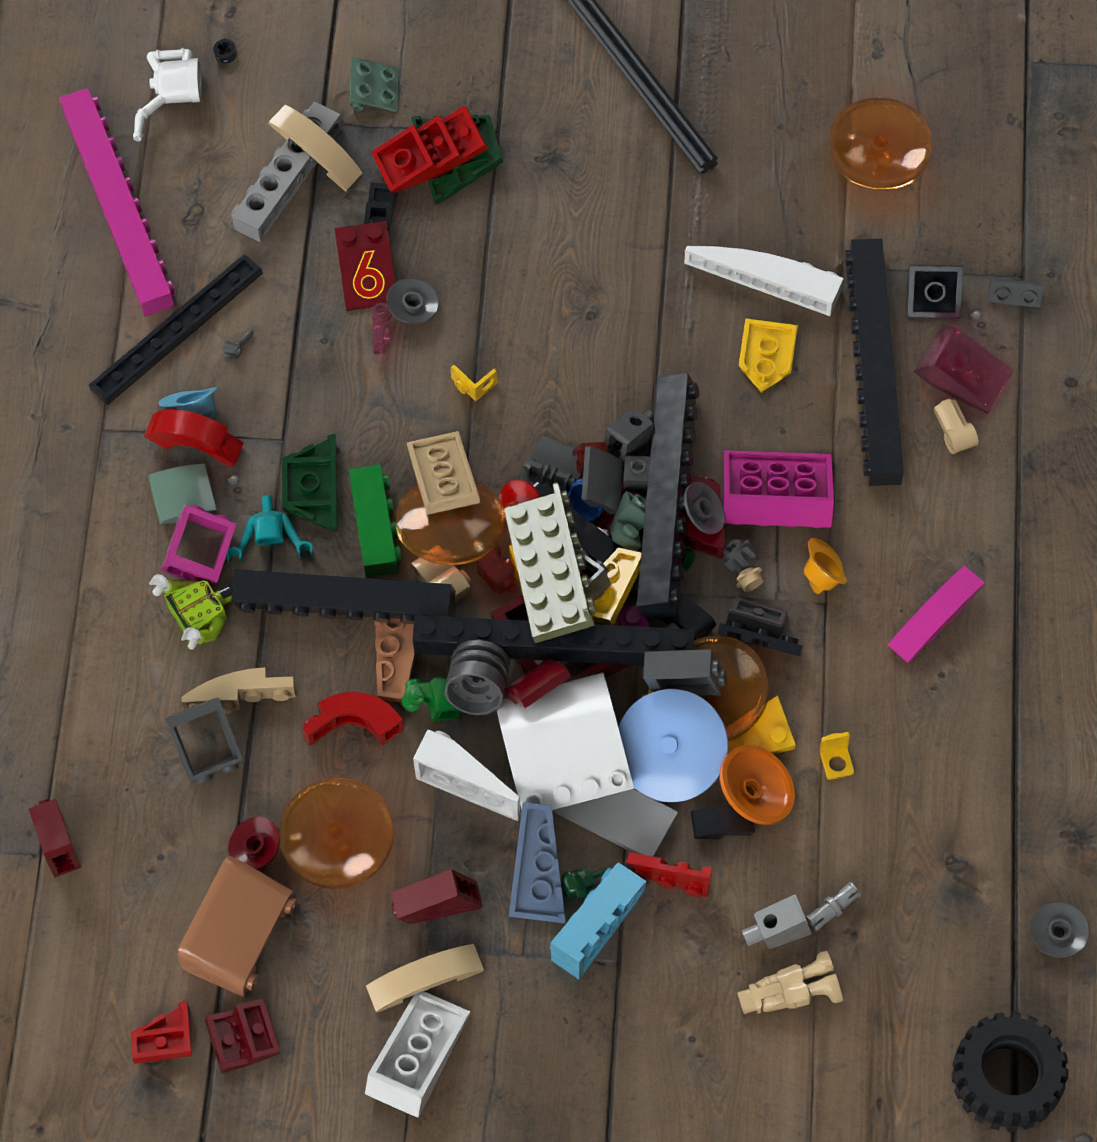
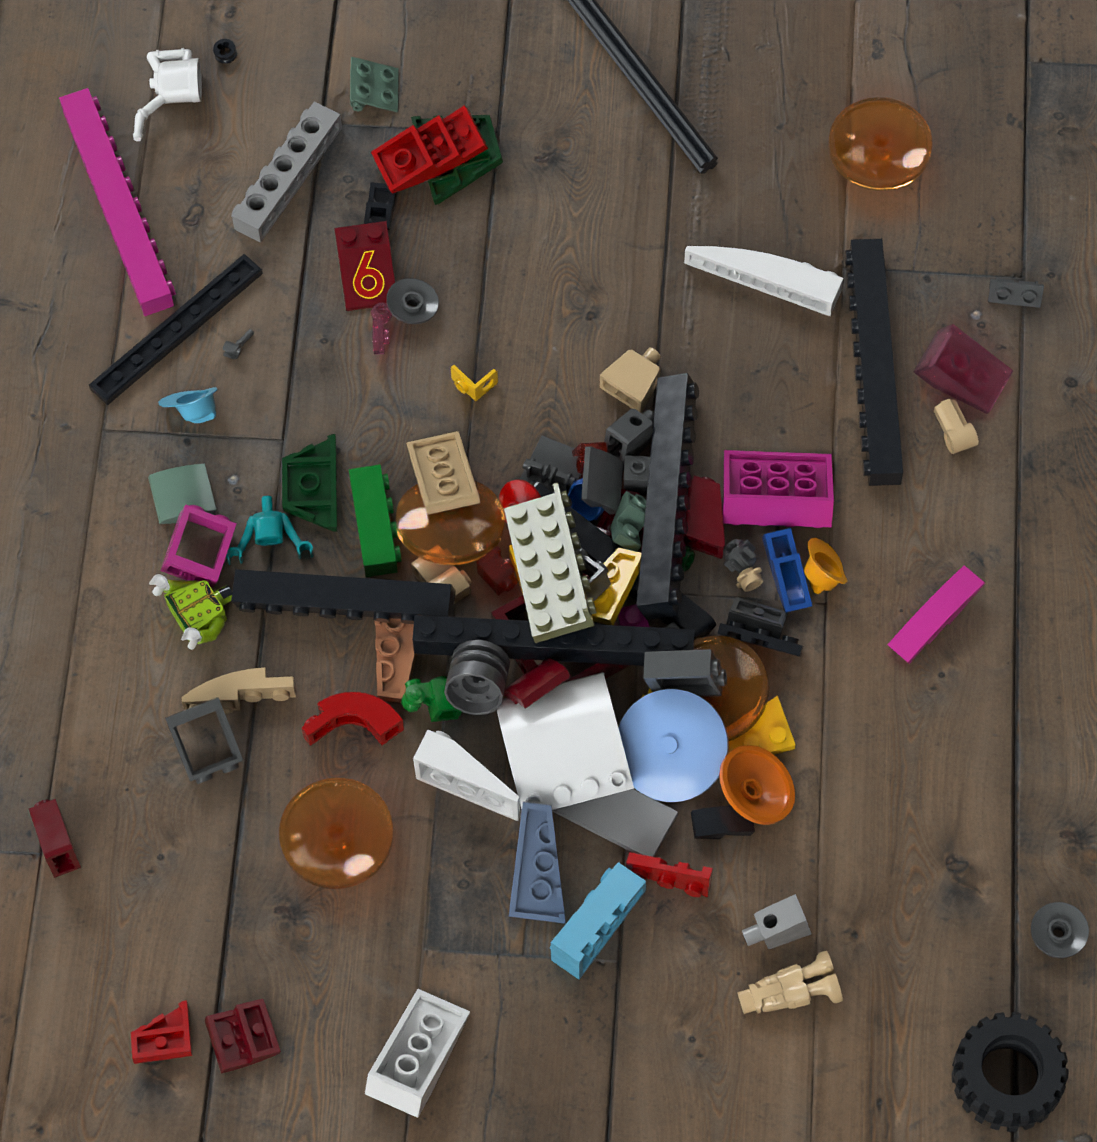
(194, 430): red arch -> none
(234, 926): nougat windscreen -> none
(250, 835): dark red dish -> none
(318, 145): tan slope -> none
(424, 974): tan slope -> none
(436, 897): dark red slope -> none
(578, 882): dark green piece -> none
(632, 378): none -> tan torso
(704, 508): dark grey dish -> none
(767, 351): yellow tile -> none
(787, 570): none -> blue slope
(833, 906): light grey pin -> none
(836, 746): yellow bracket -> none
(934, 291): black slope -> none

